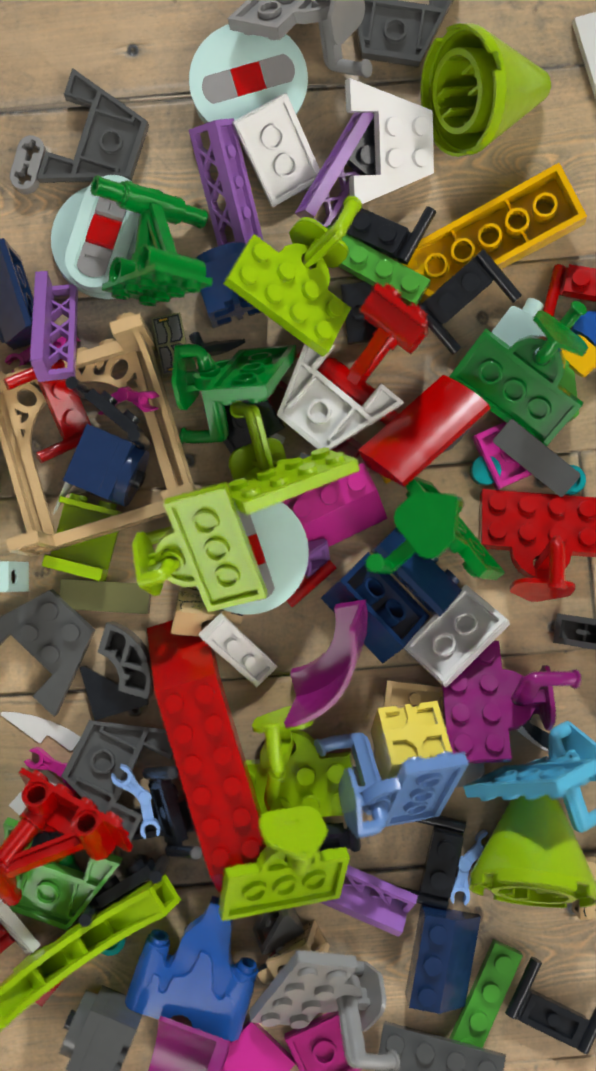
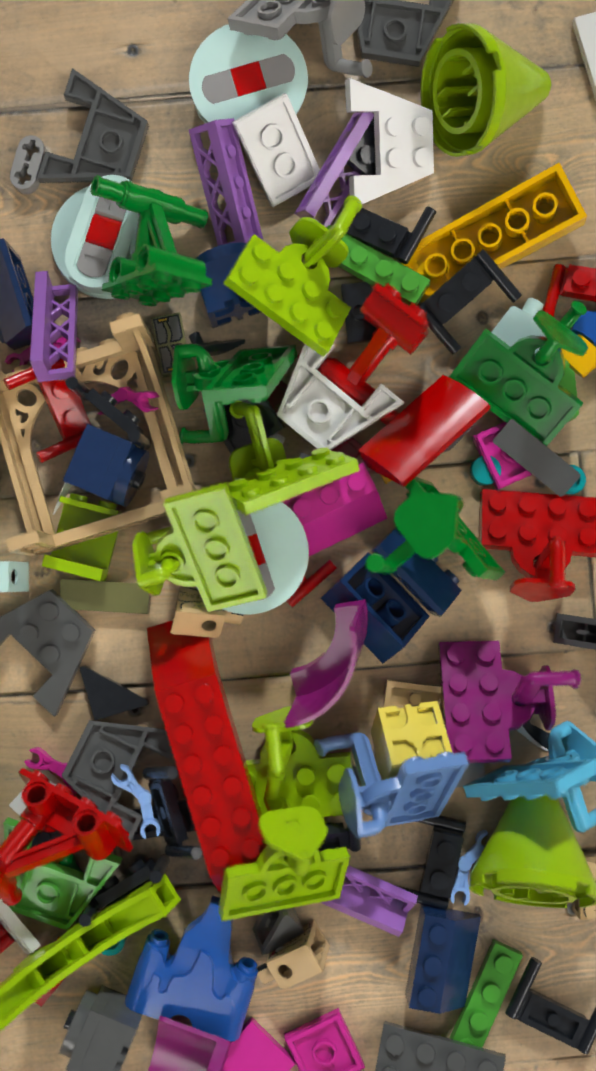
(39, 728): white sticker -> none
(130, 659): dark grey brick -> none
(238, 650): white tile -> none
(318, 555): medium lavender slope -> none
(329, 983): light grey plate -> none
(456, 638): white tile -> none

